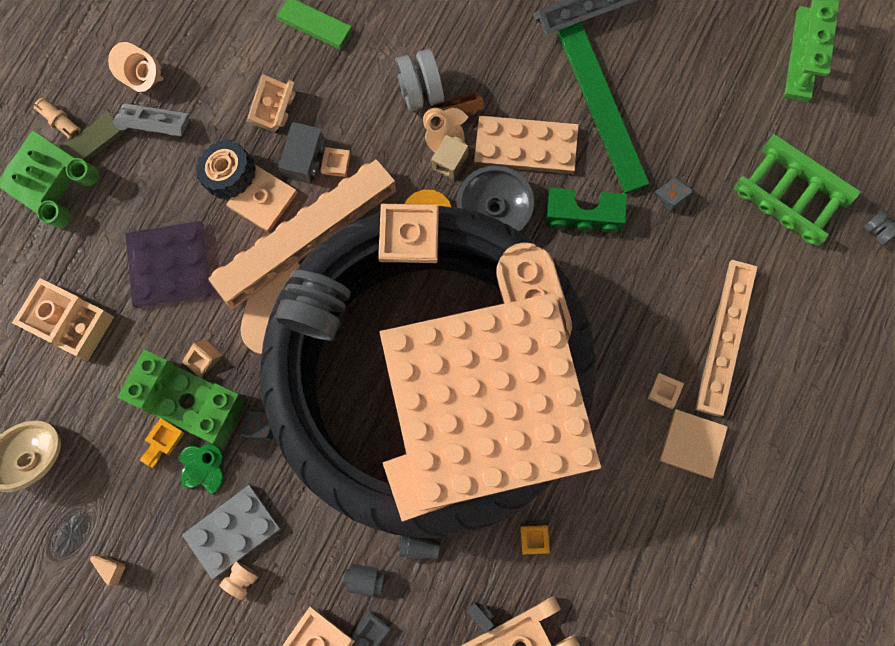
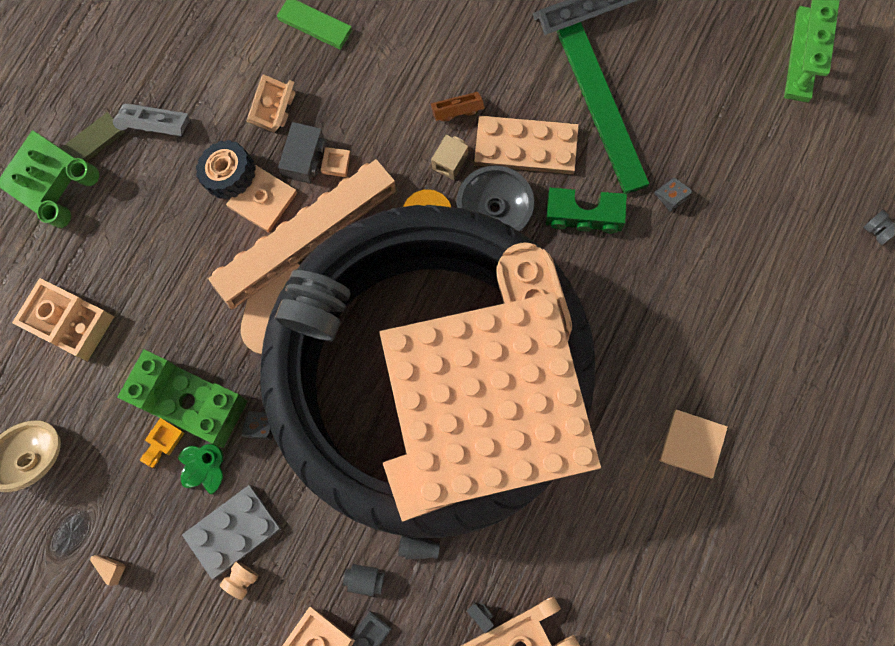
(57, 118): light nougat pin -> none
(134, 66): light nougat piece -> none
(167, 264): clear purple plate -> none
(201, 357): light nougat slope -> none
(408, 233): light nougat plate -> none
(419, 80): light grey wheel -> none
(448, 125): light nougat plate -> none
(535, 539): light orange tile -> none
(665, 390): light nougat plate -> none
(726, 338): light nougat plate -> none
(813, 173): bright green fence -> none

